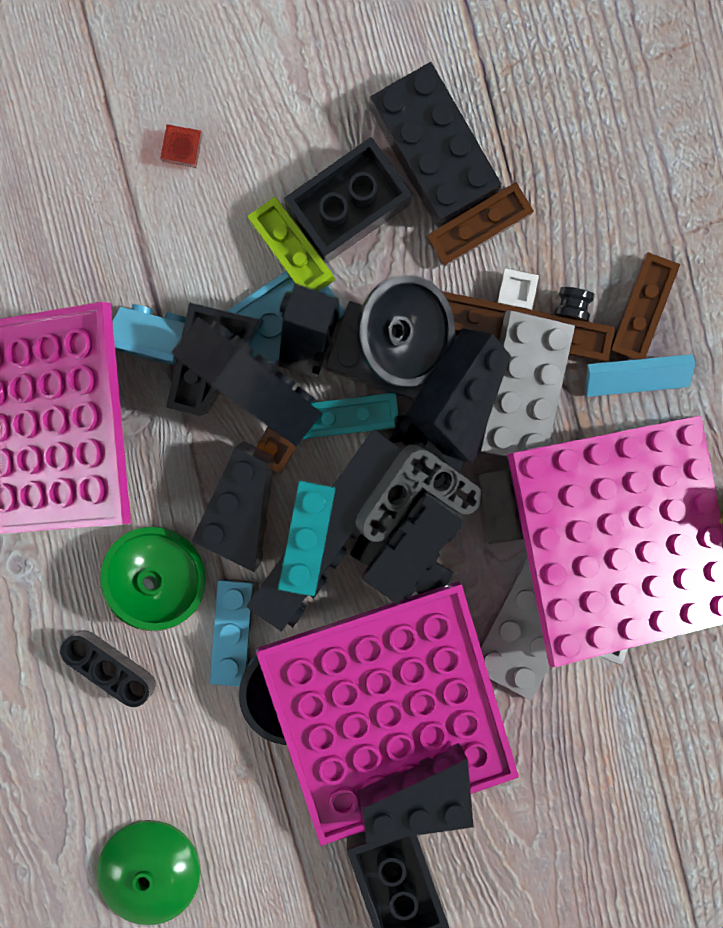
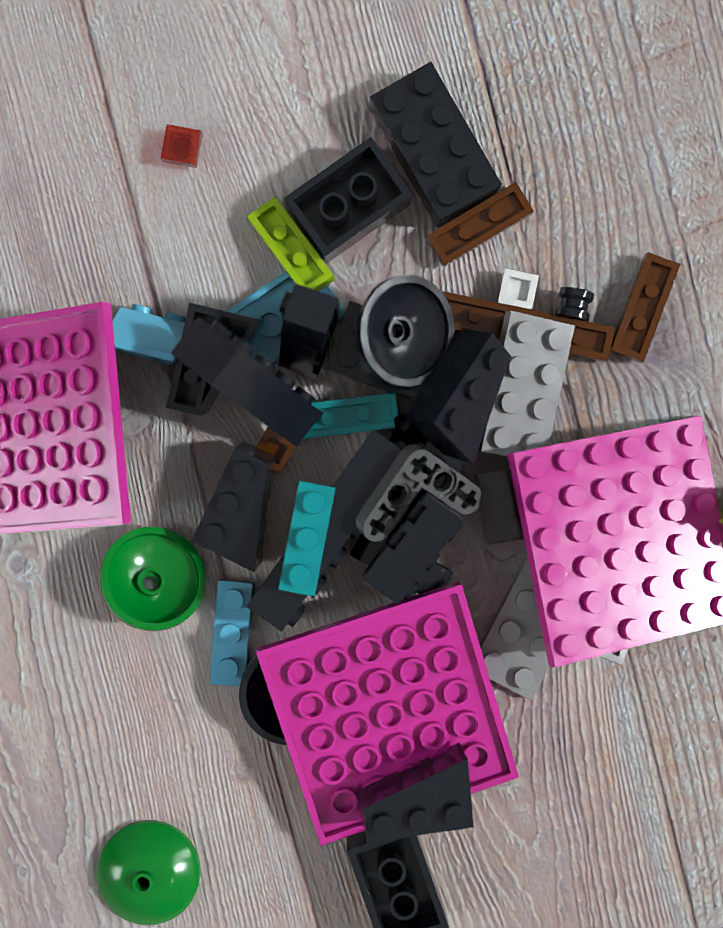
(91, 668): black beam -> none
(639, 375): medium azure tile -> none

